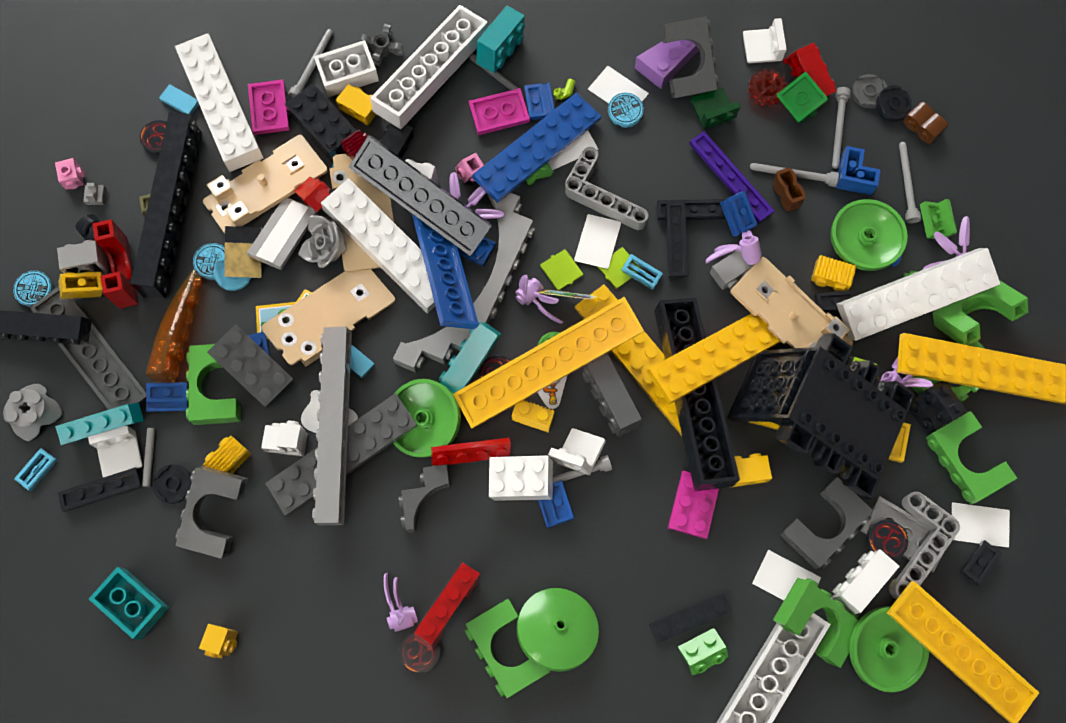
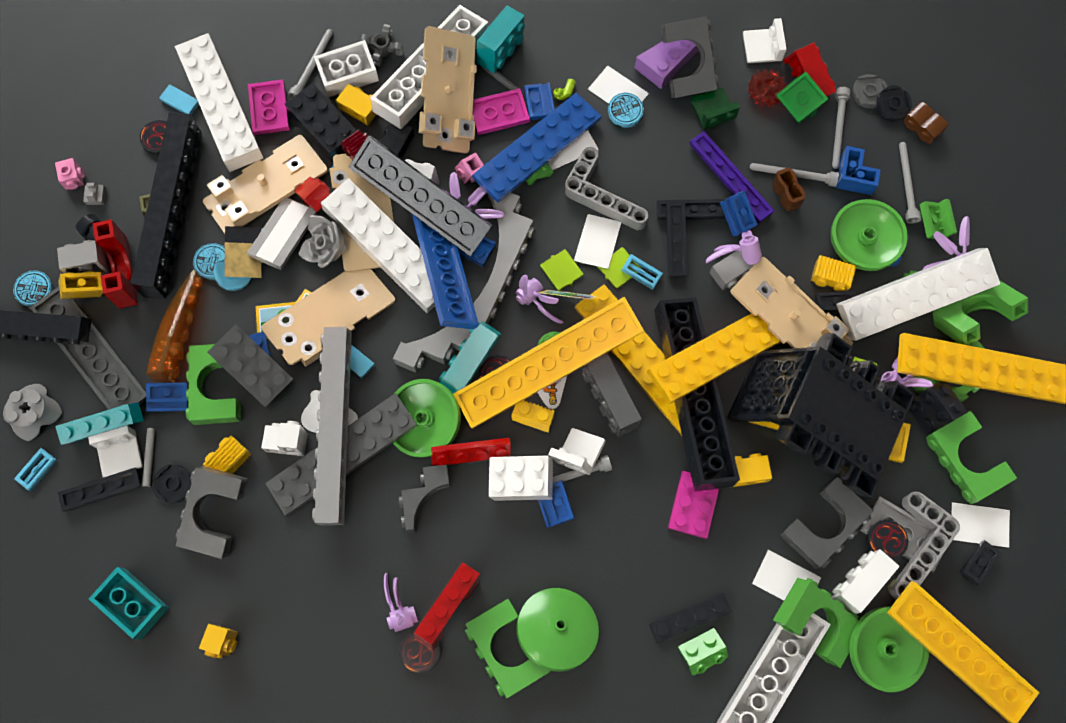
(448, 90): none -> tan piece

